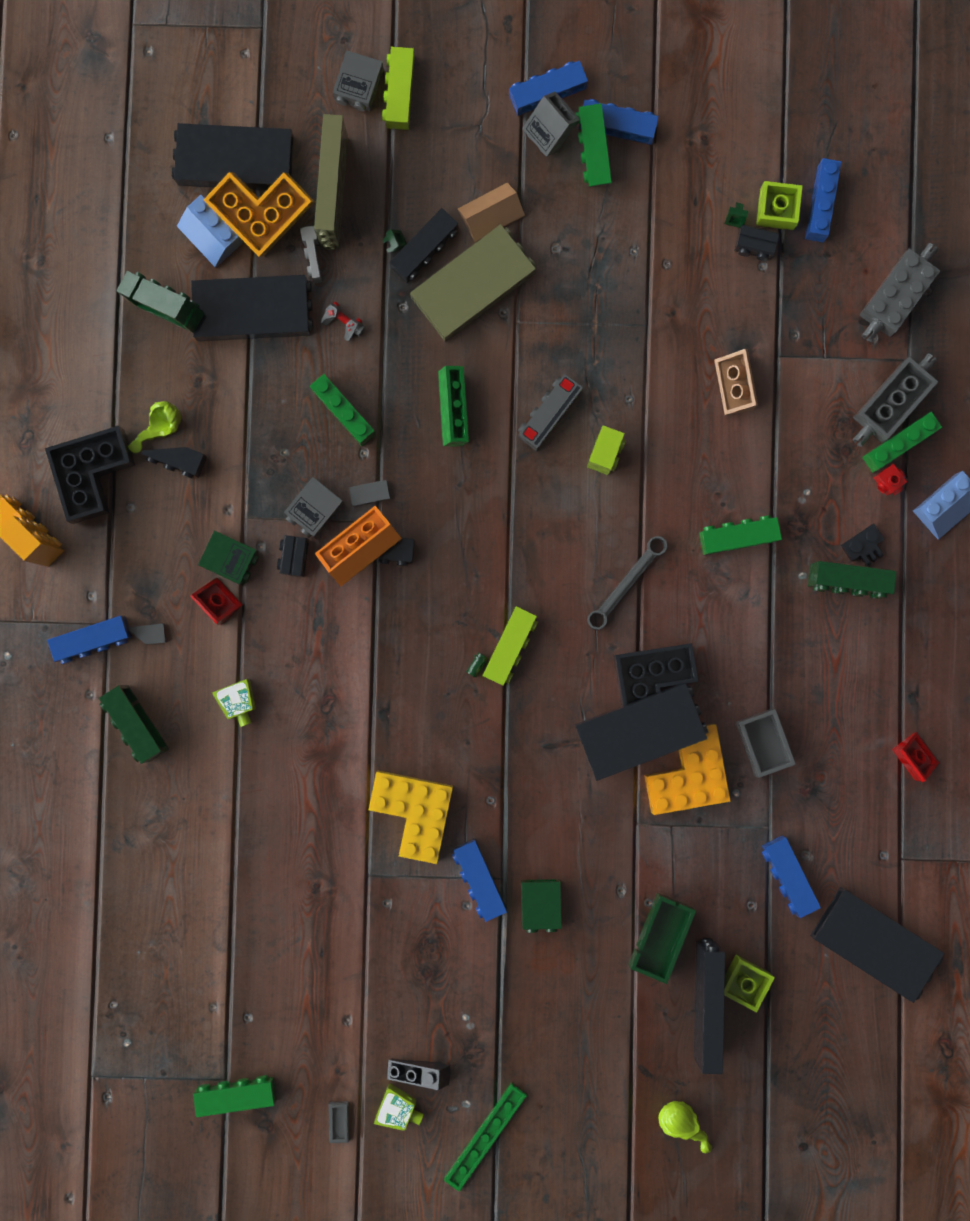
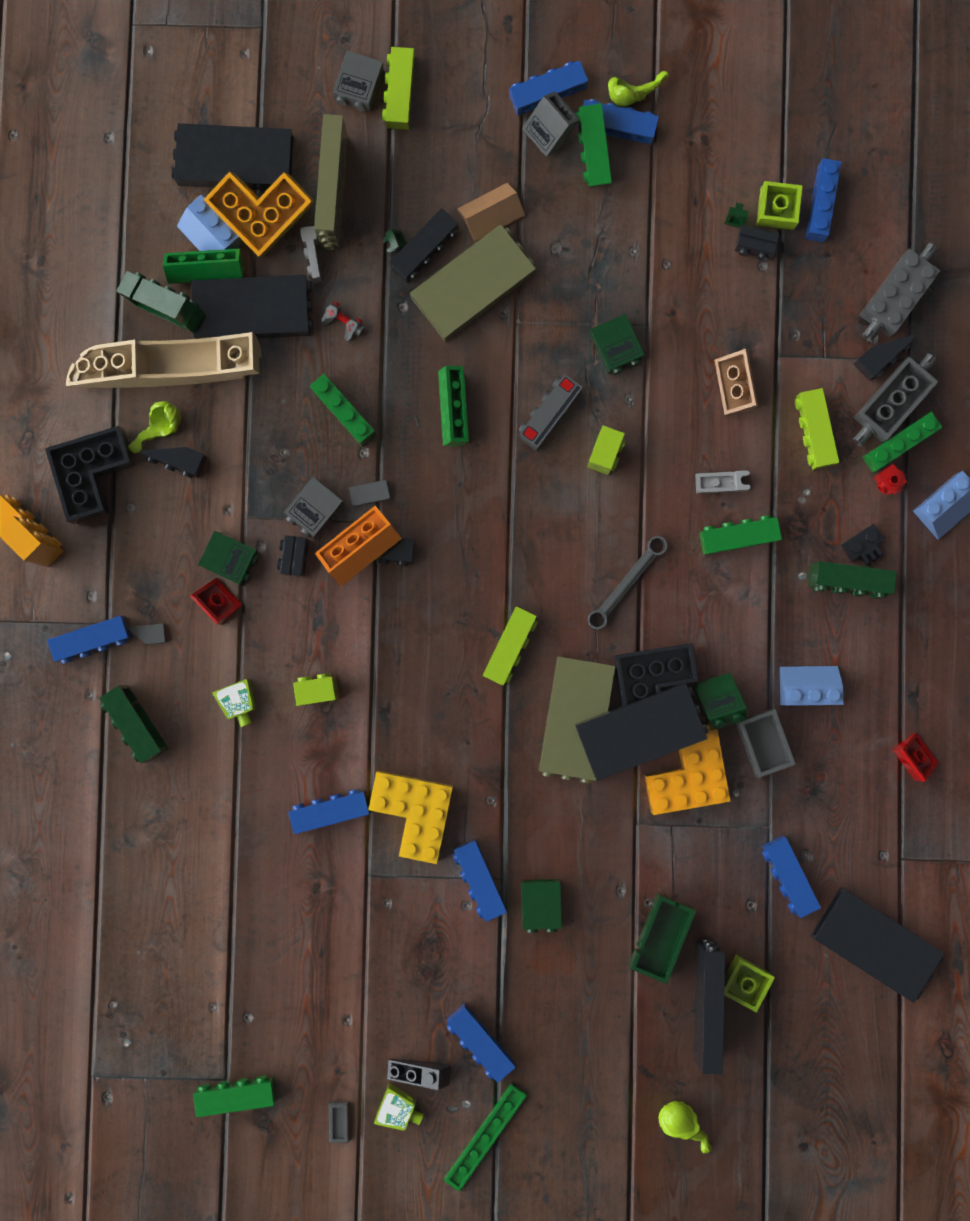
(166, 362): none -> tan slope
(203, 265): none -> green brick
(316, 690): none -> lime brick
(329, 812): none -> blue brick
(477, 664): dark green pin -> none
(481, 1043): none -> blue brick
(577, 694): none -> olive brick
(616, 344): none -> dark green brick
(625, 95): none -> lime hair
(720, 701): none -> dark green brick
(721, 482): none -> light grey plate
(811, 685): none -> medium blue slope
(817, 429): none -> lime brick
(877, 357): none -> black slope

